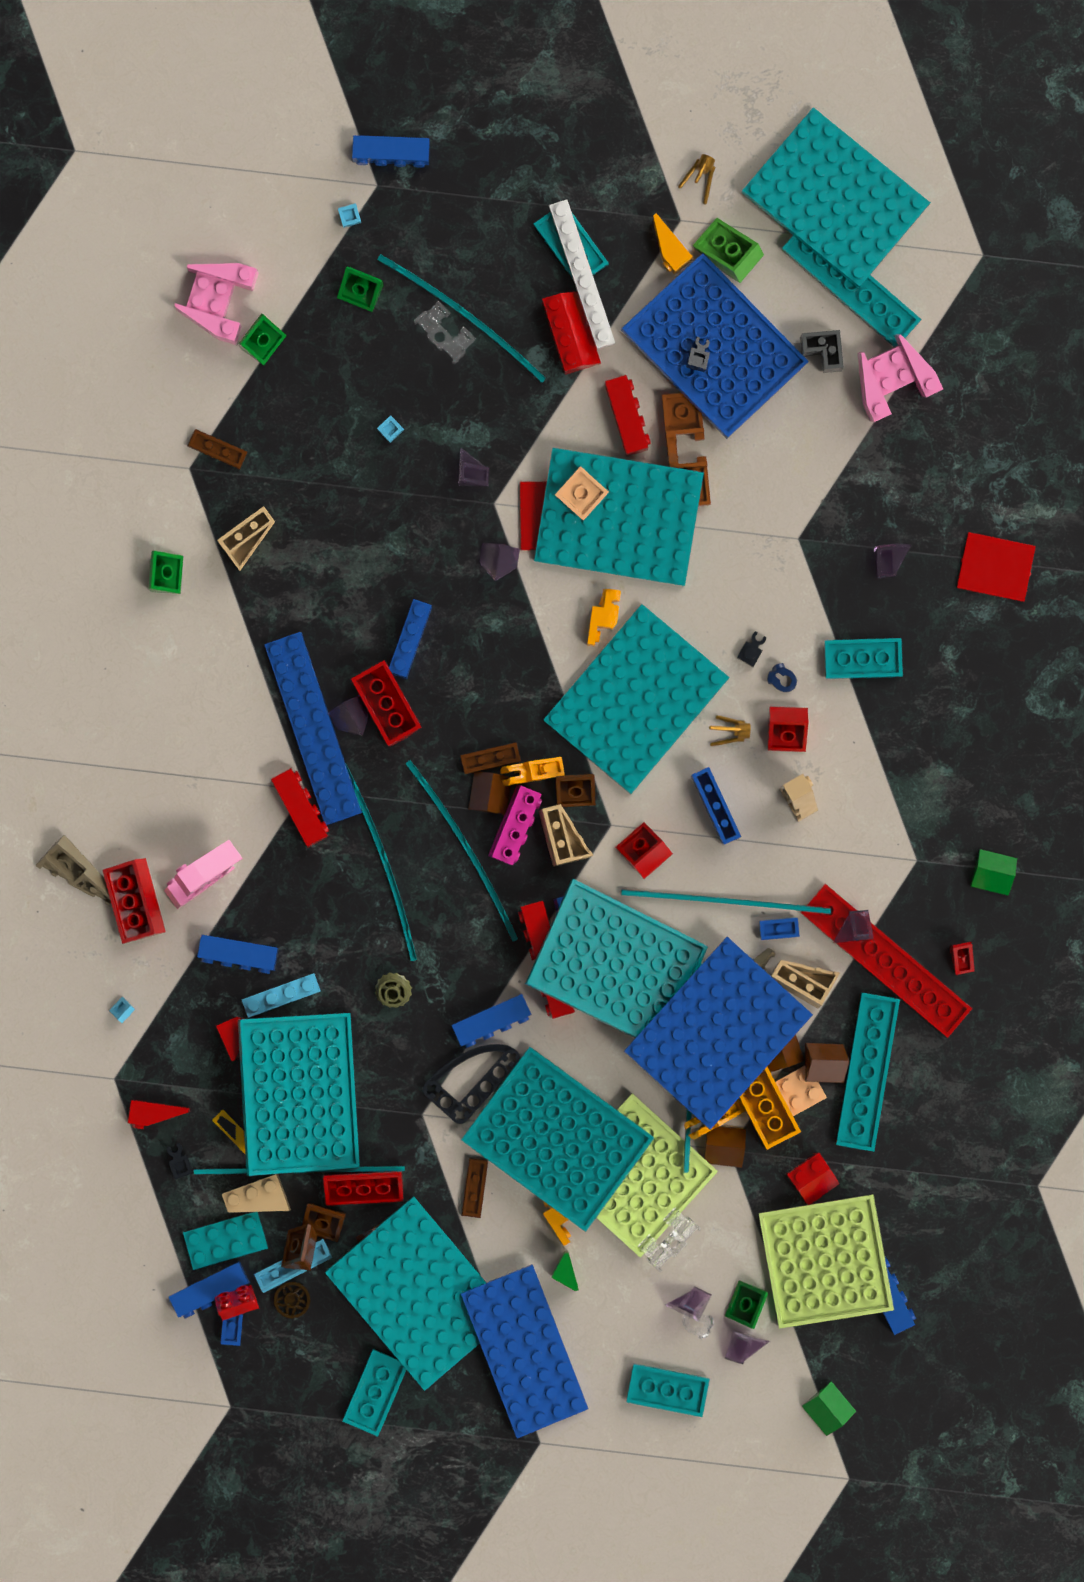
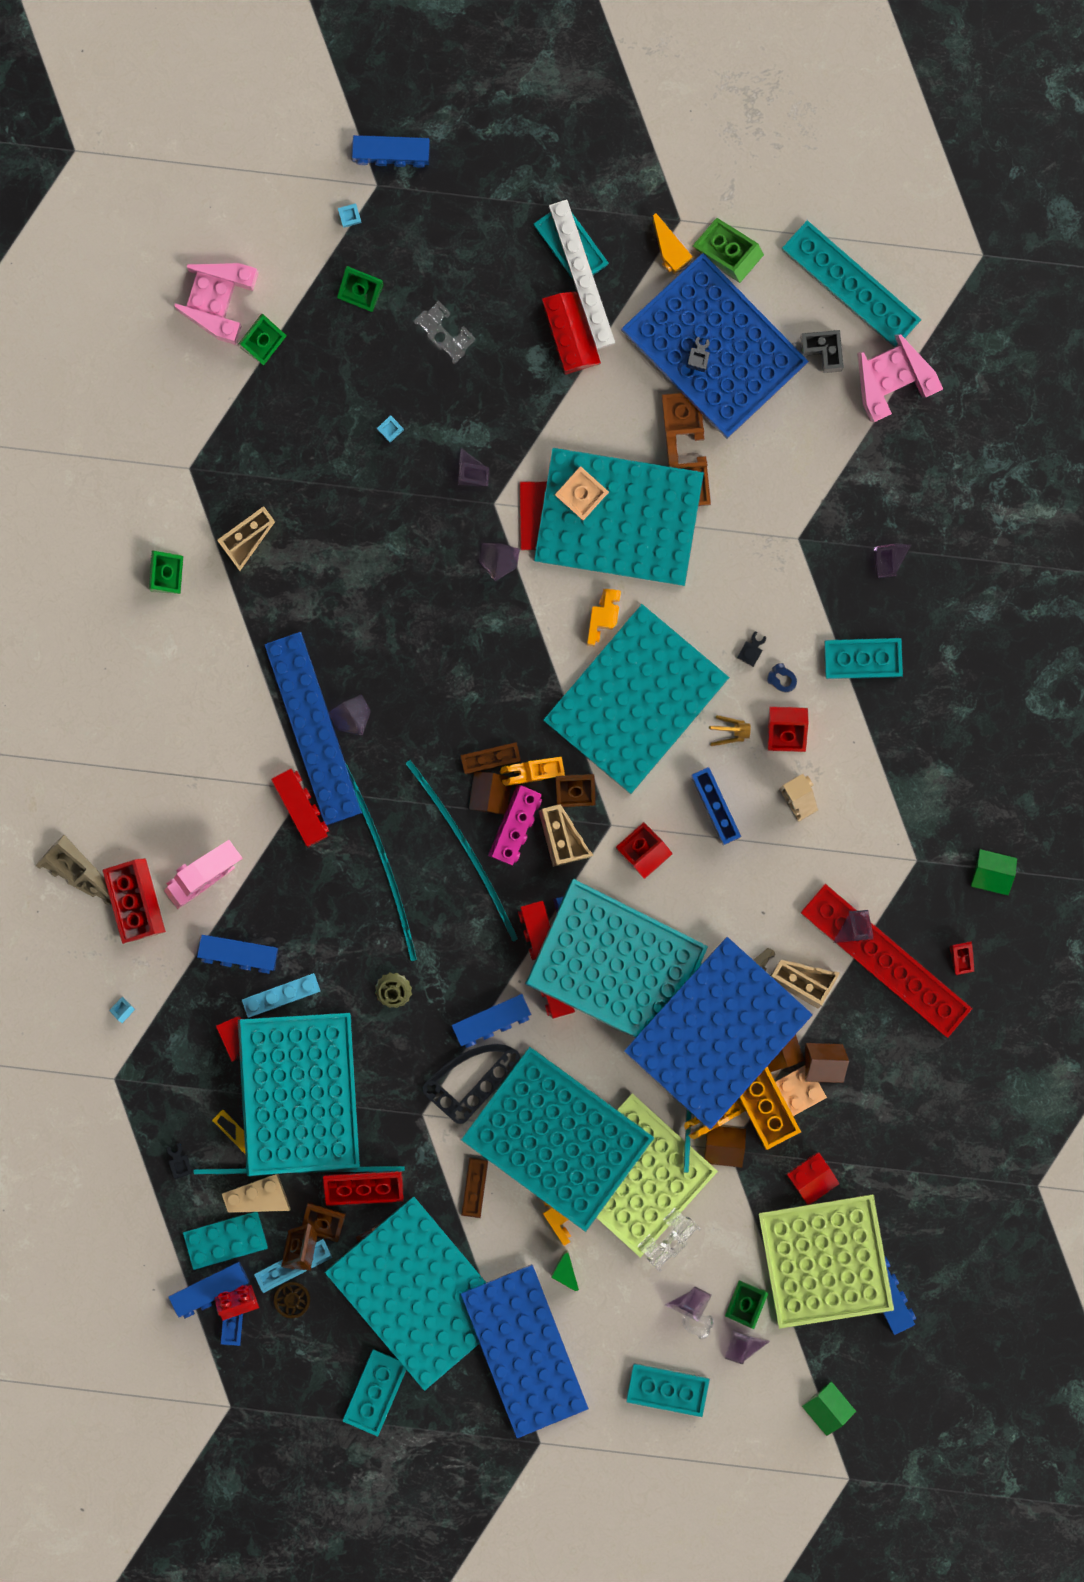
(149, 1113): red slope -> none
(217, 449): reddish brown tile -> none
(386, 703): red slope -> none
(410, 638): blue brick -> none
(465, 313): teal piece -> none
(626, 415): red brick -> none
(704, 165): pearl gold plant -> none
(726, 901): teal piece -> none
(779, 928): blue plate -> none
(835, 197): teal plate -> none
(867, 1072): teal plate -> none
(996, 567): red piece -> none

